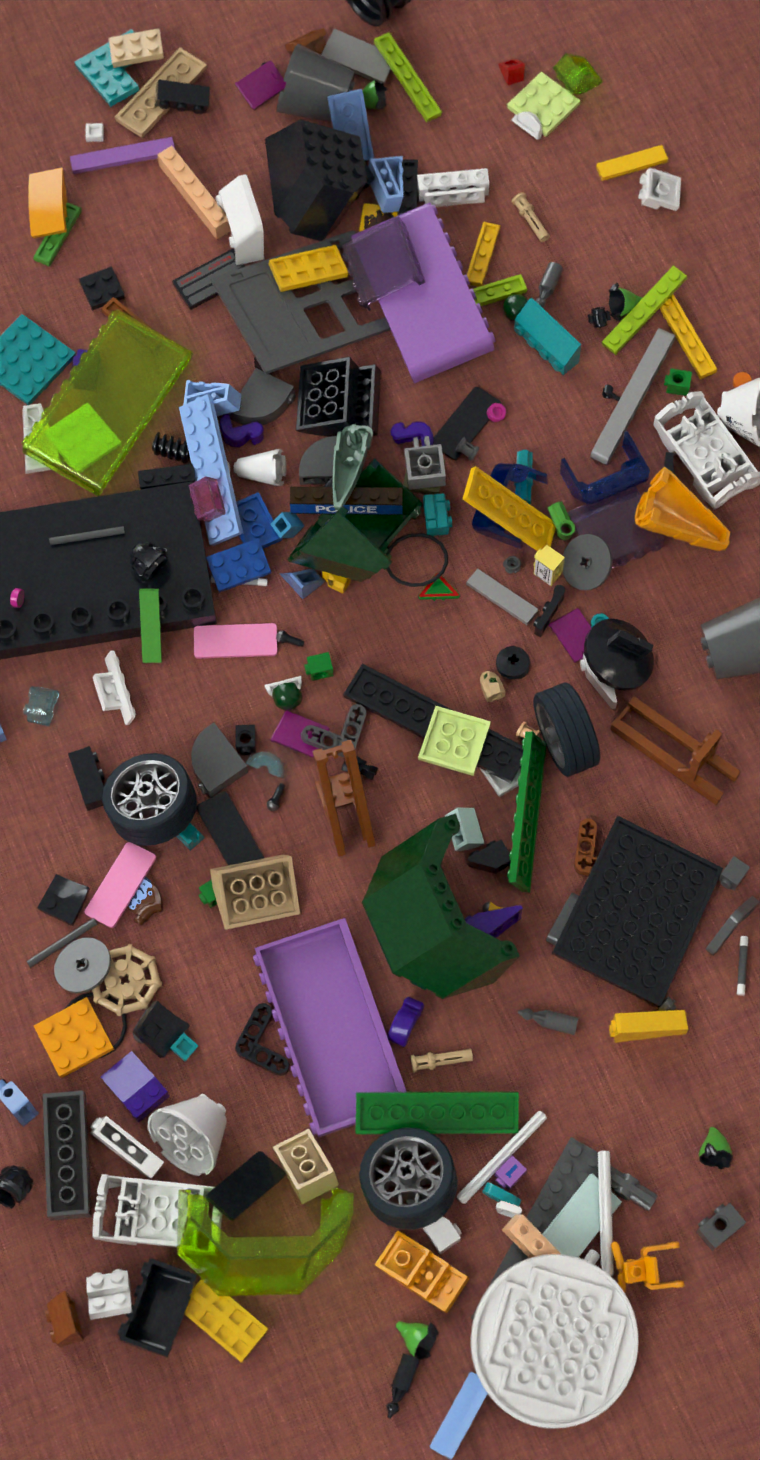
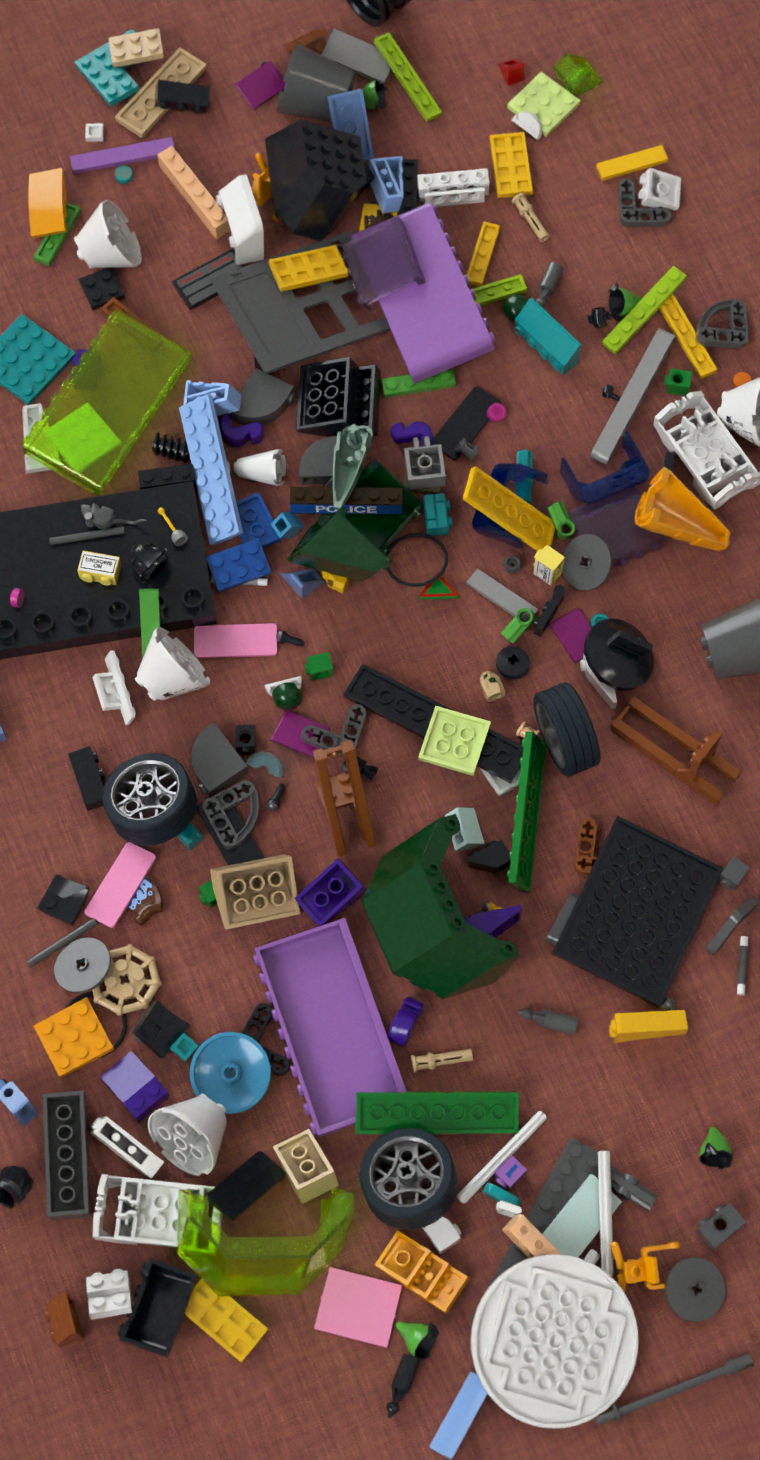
(40, 705): clear light blue cylinder -> none
(99, 568): none -> brick
(102, 517): none -> dark grey animal
(107, 239): none -> white cone
(123, 174): none -> teal tile
(169, 668): none -> white cone
(178, 536): none -> light grey hinge
(207, 499): clear pink brick -> none
(222, 806): none -> dark grey beam
(231, 1071): none -> dark azure dish
(261, 185): none -> light orange piece
(331, 893): none -> dark purple slope
(358, 1307): none -> bright pink piece
(404, 384): none -> bright green plate
(510, 164): none -> yellow plate
(517, 626): none -> bright green piece
(631, 210): none -> dark grey beam
(683, 1300): none -> dark grey piece
(730, 1367): none -> dark grey bar
(731, 333): none -> dark grey beam

